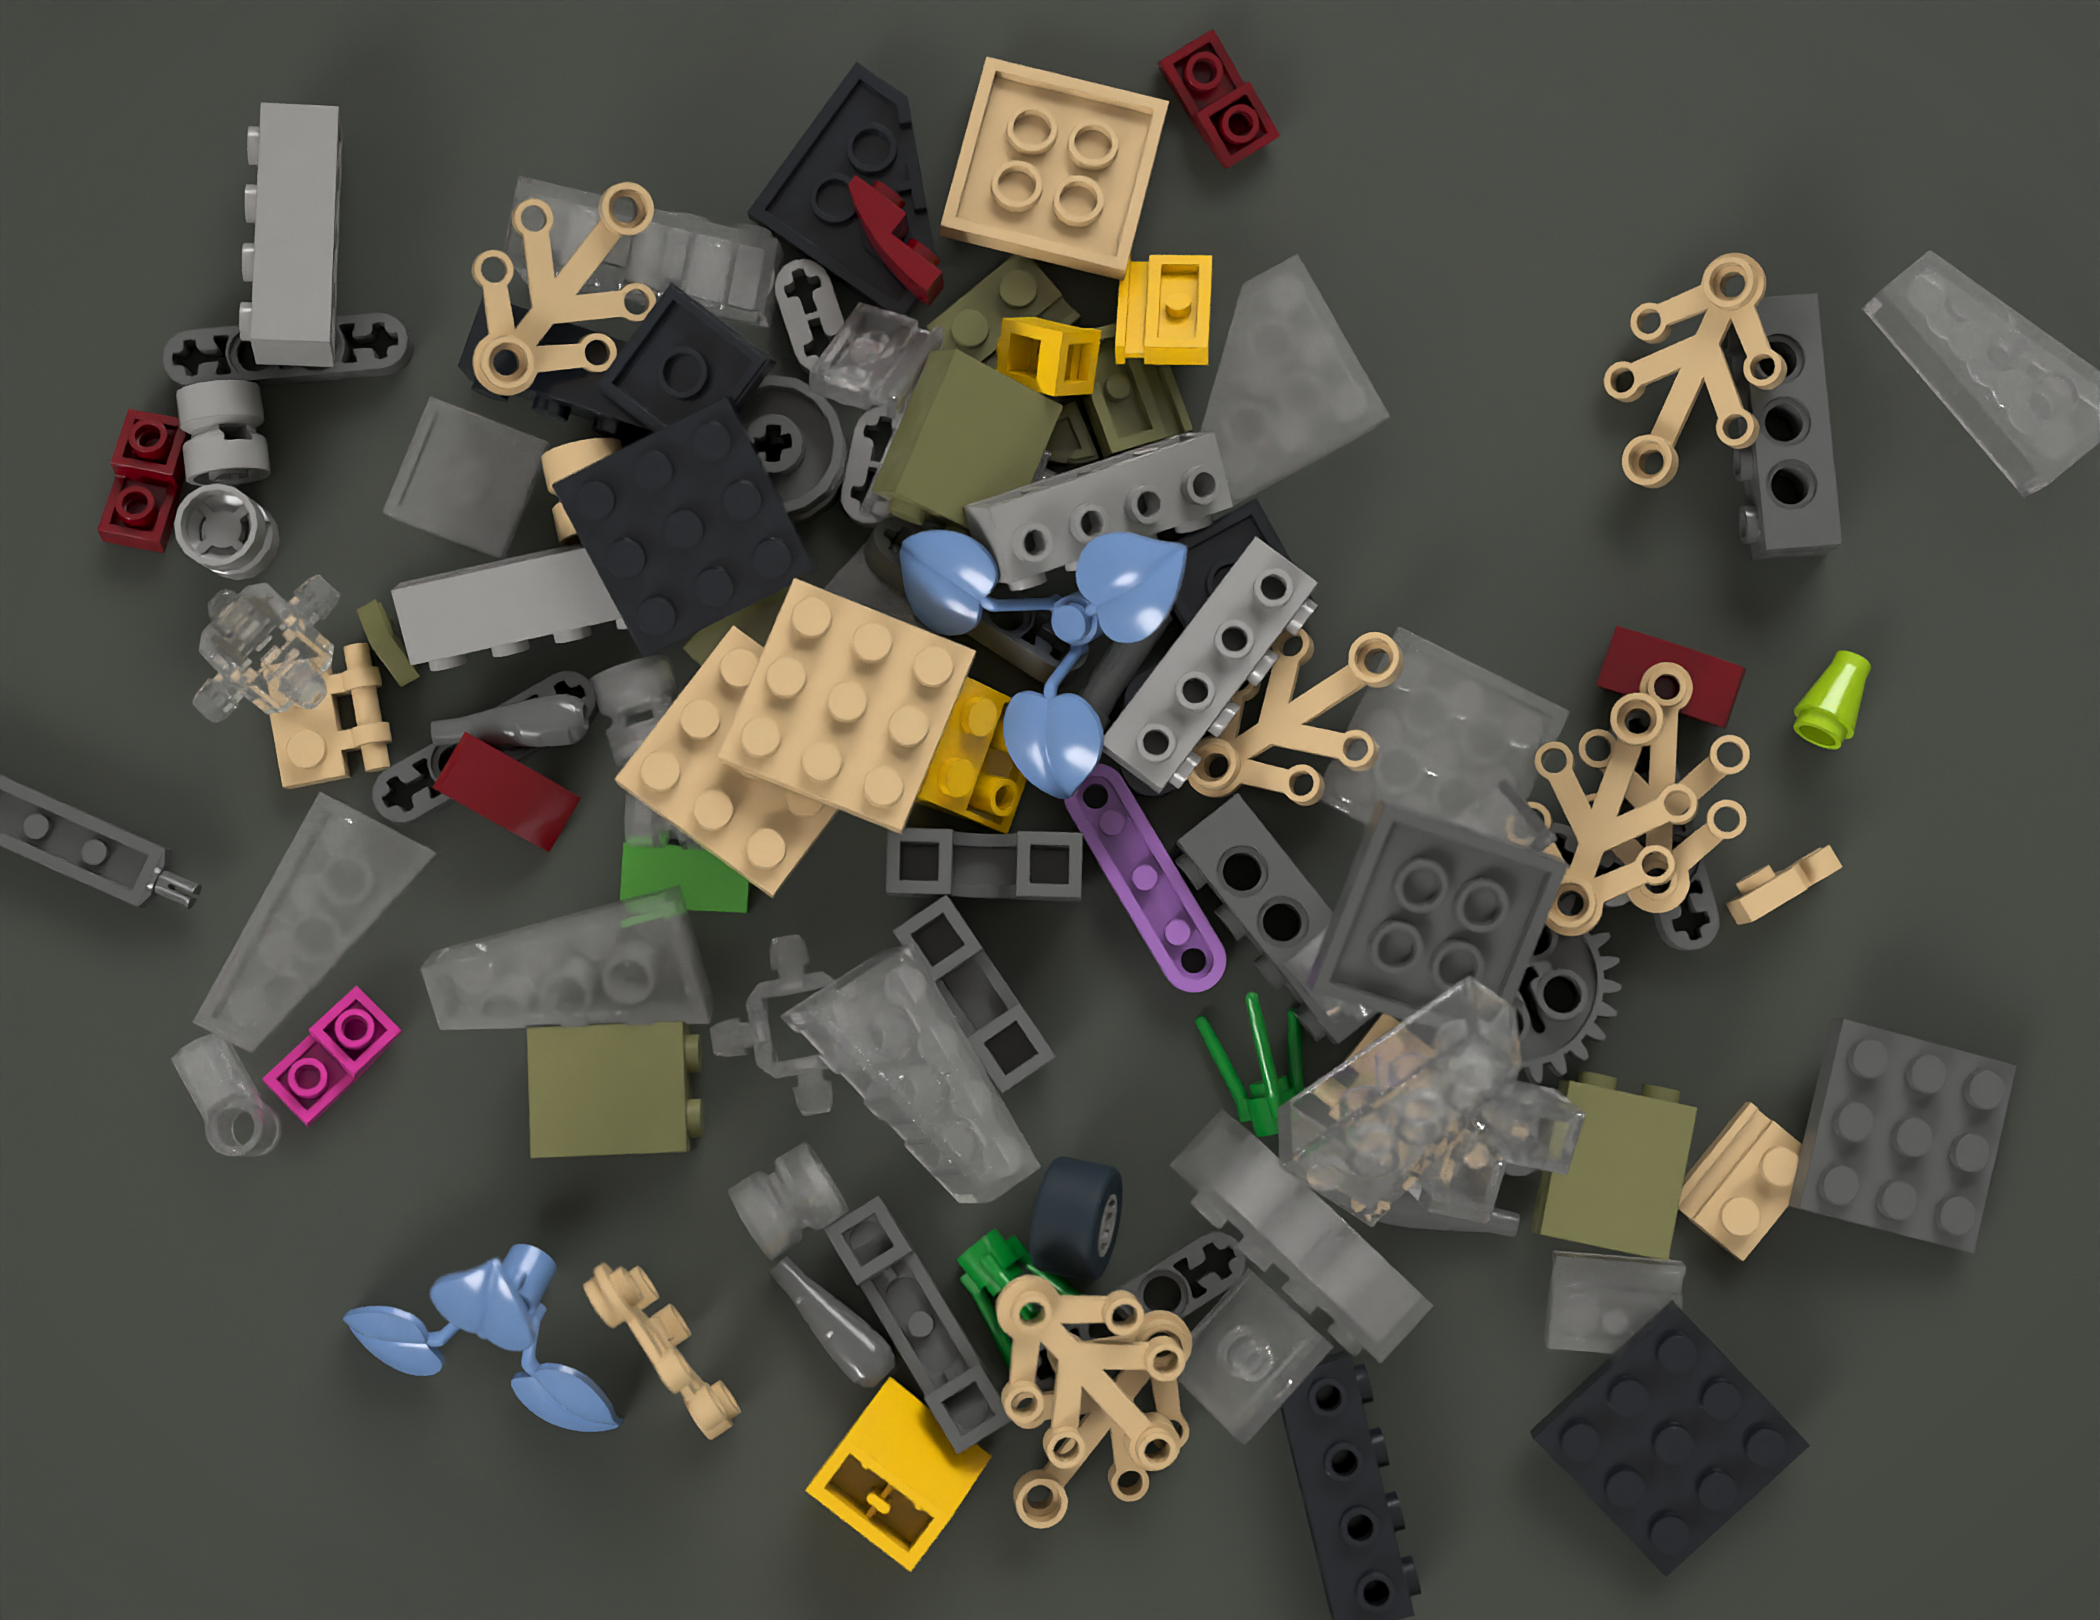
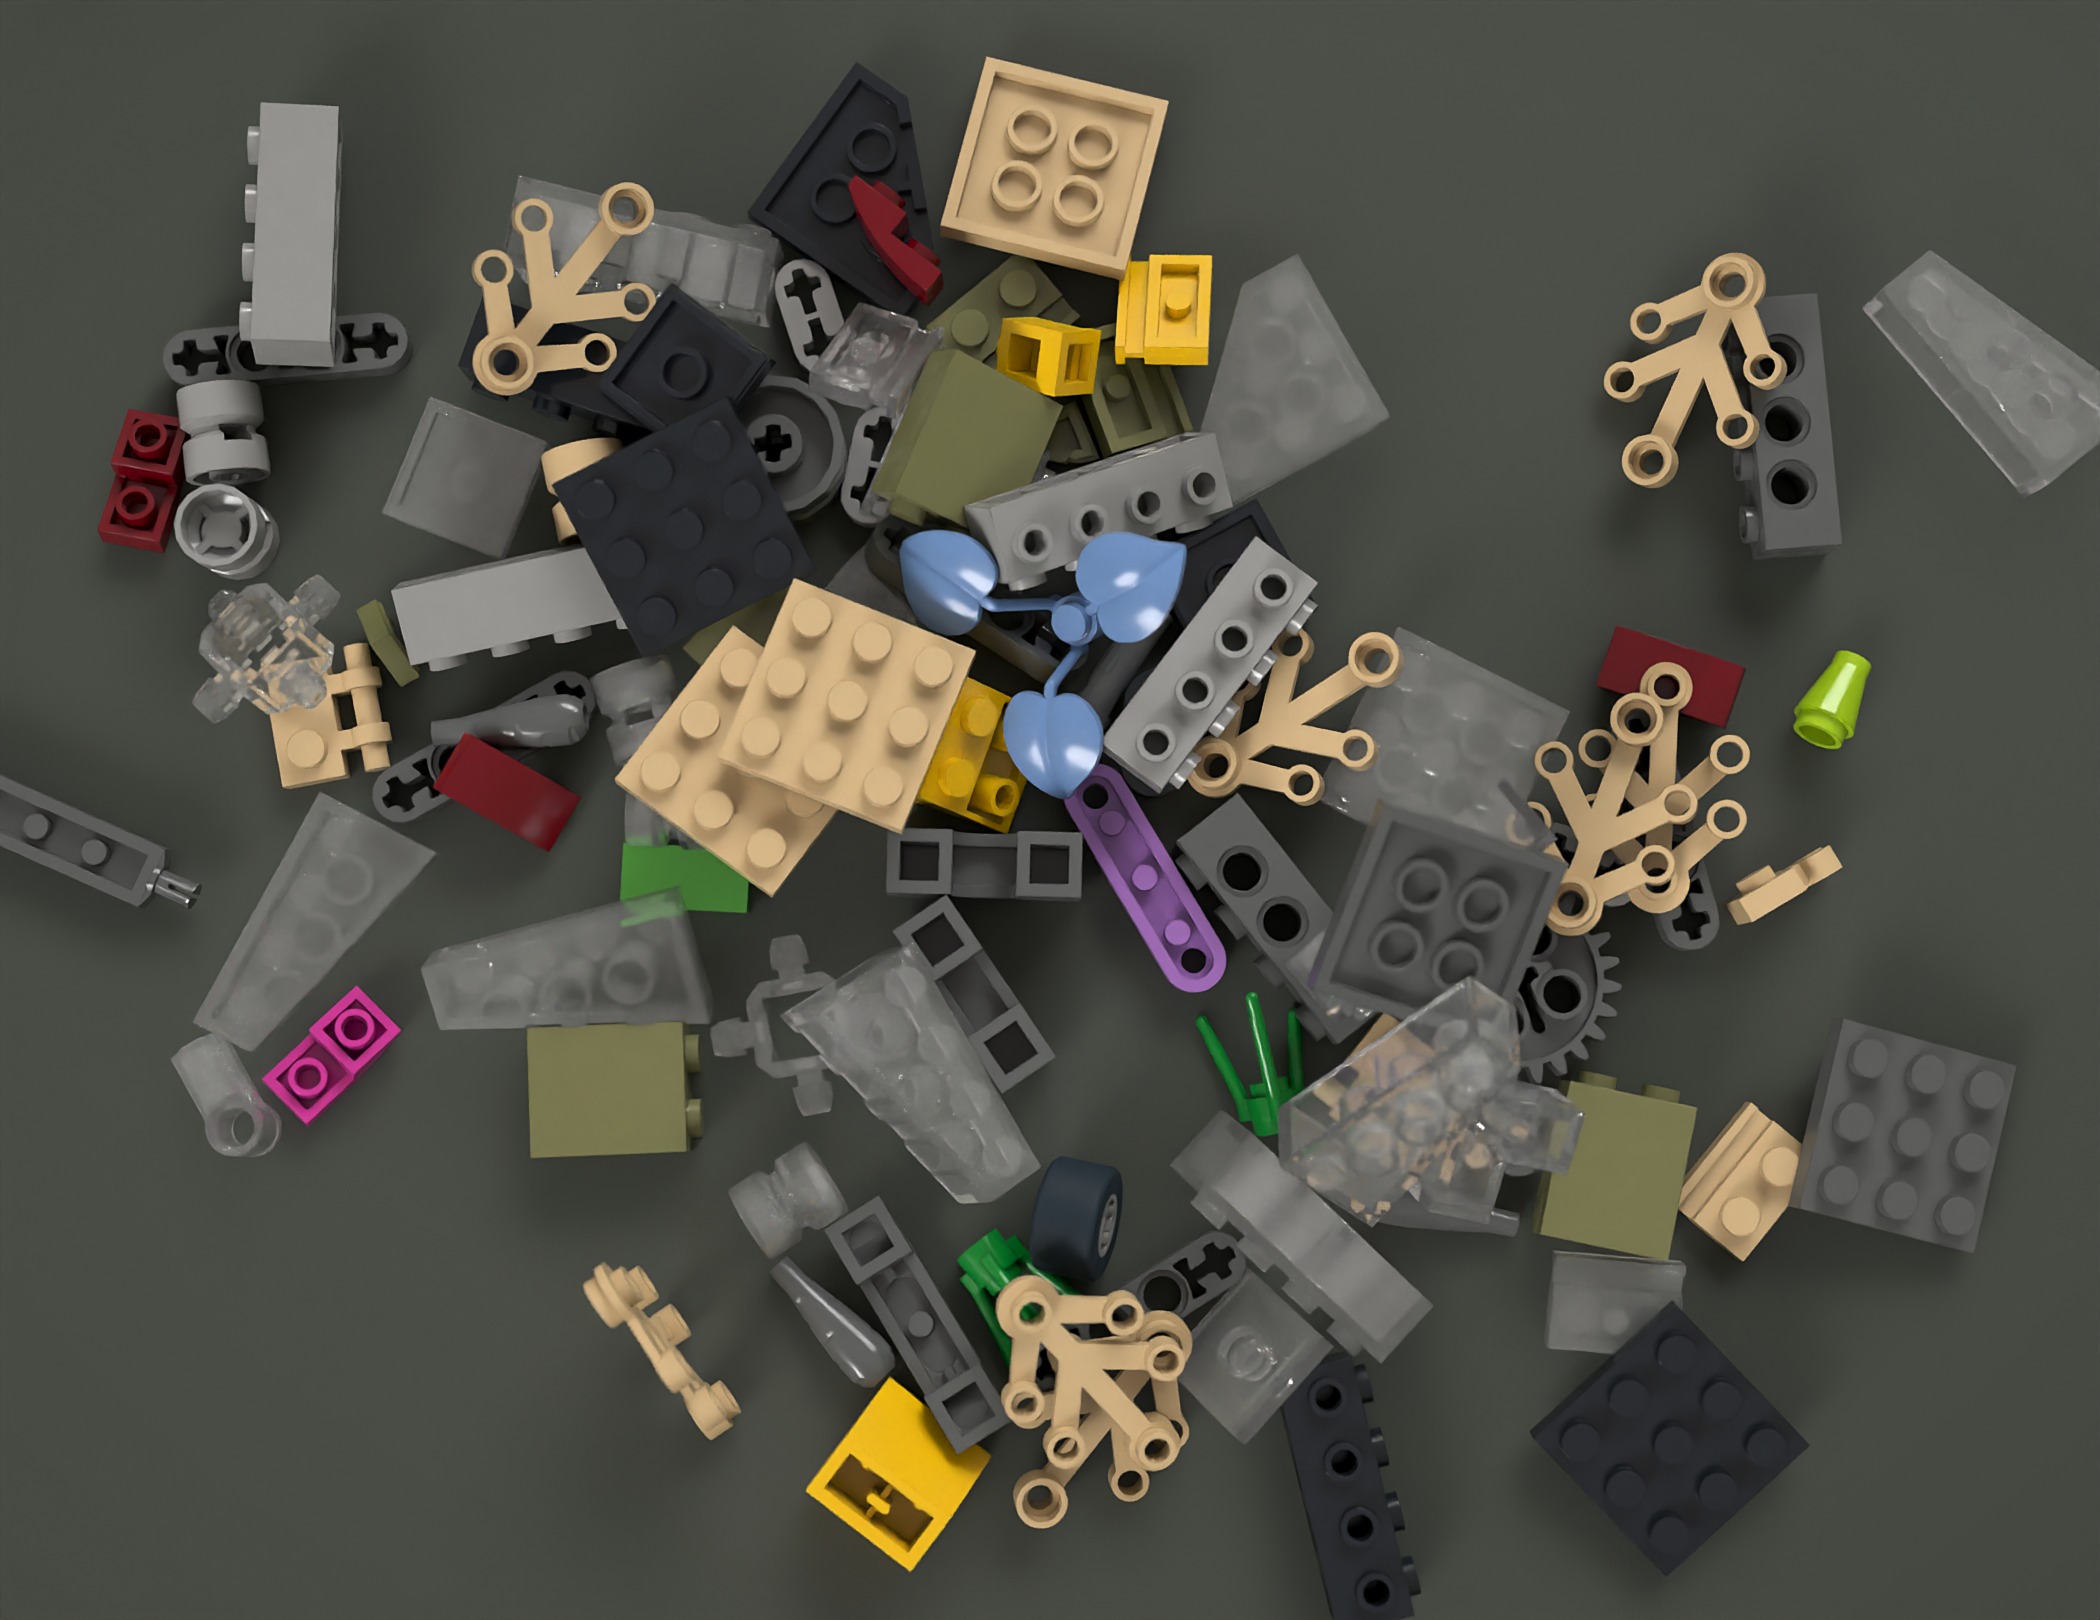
(506, 1309): medium blue plant -> none
(1218, 100): dark red slope -> none

